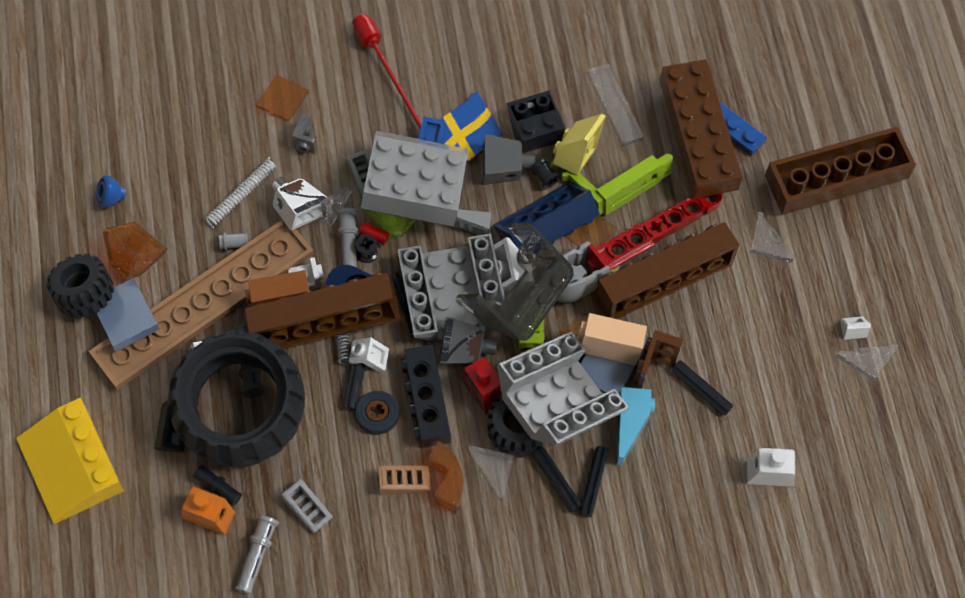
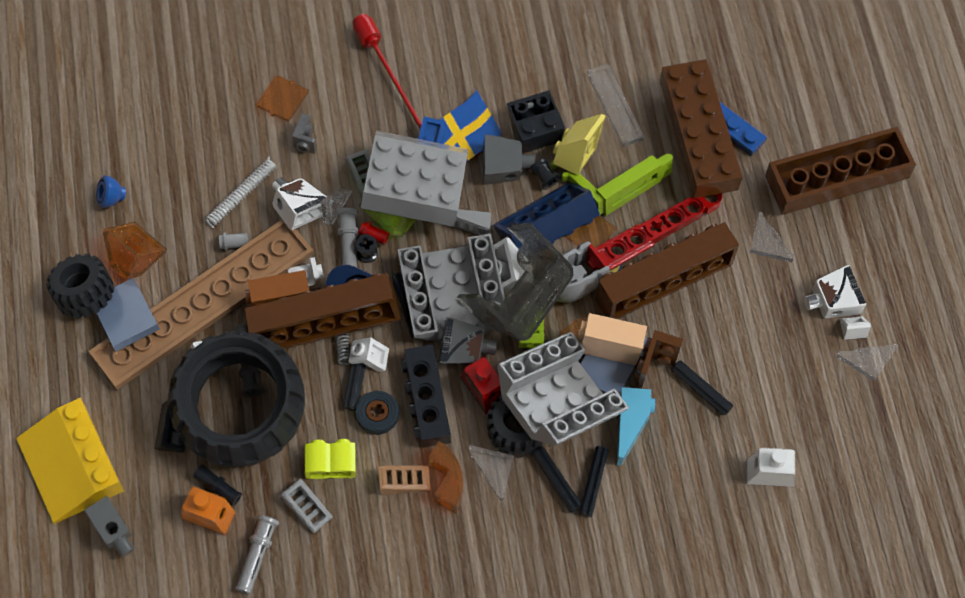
(105, 519): none -> dark grey torso
(330, 460): none -> neon yellow brick
(836, 295): none -> white torso

